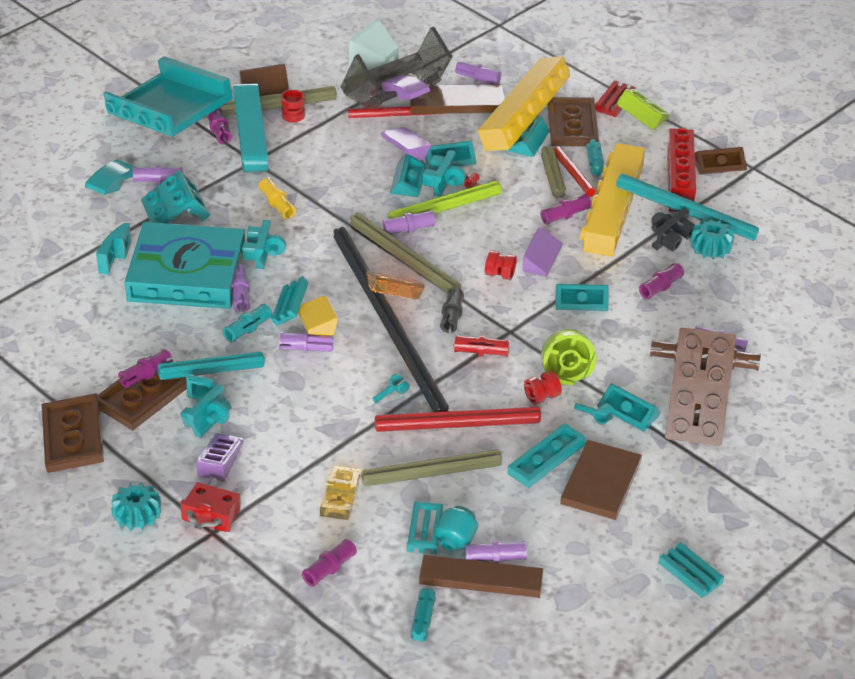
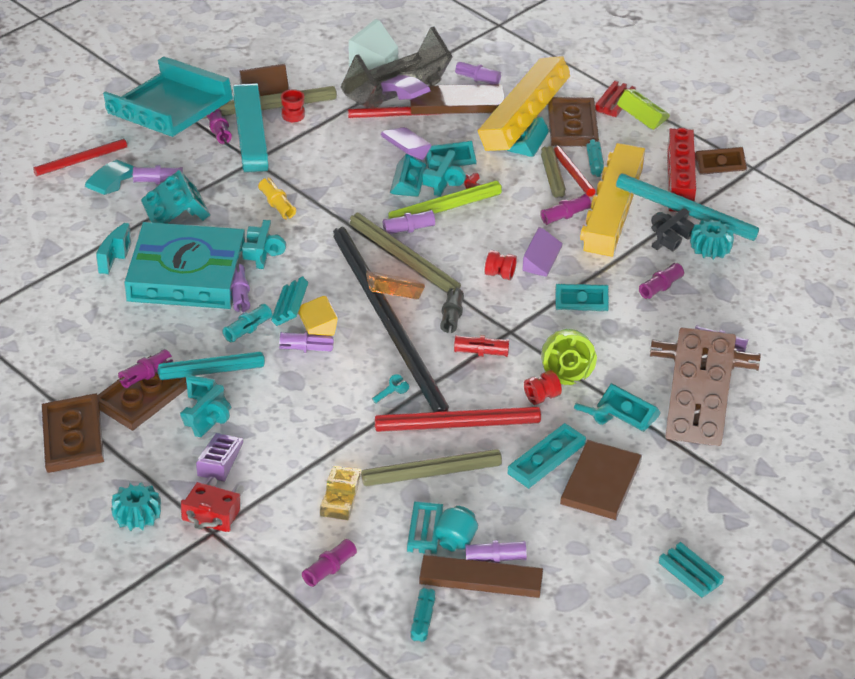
(80, 157): none -> red bar

